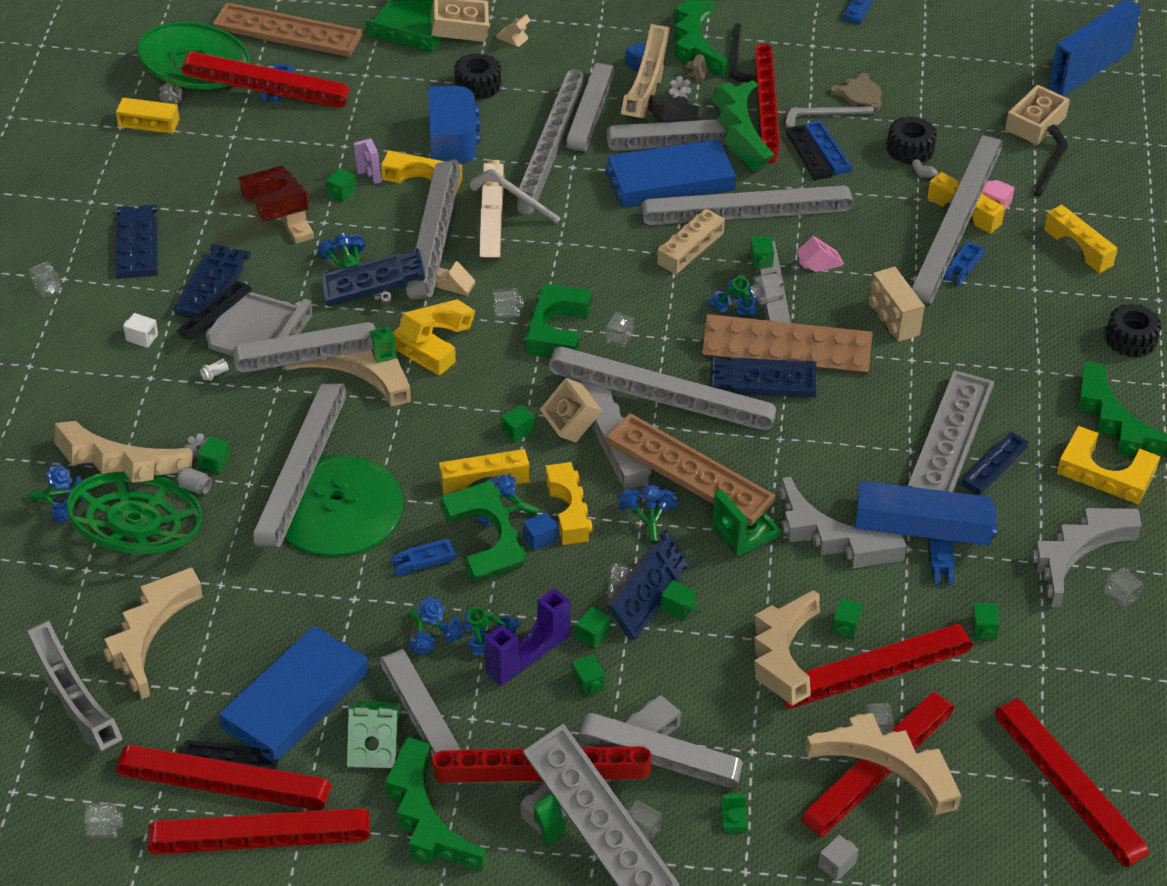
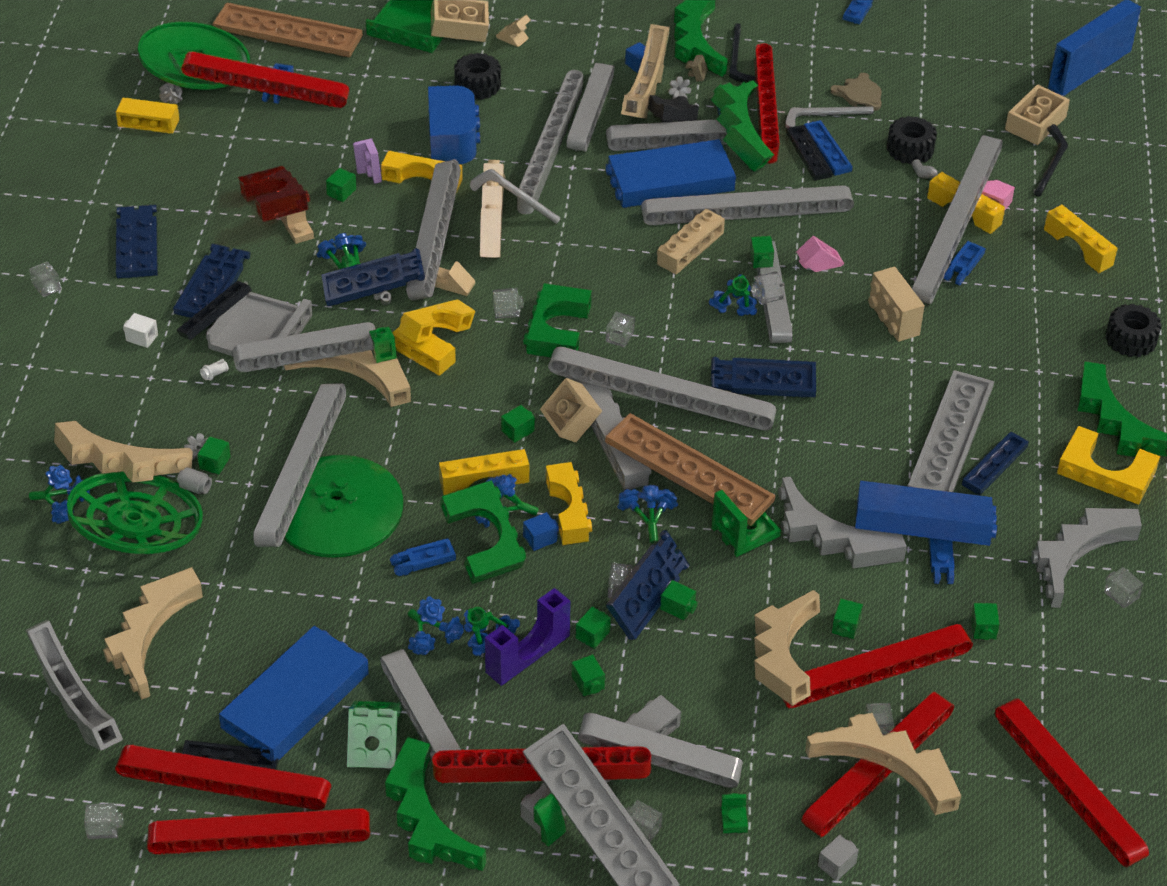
(772, 340): medium nougat plate -> none

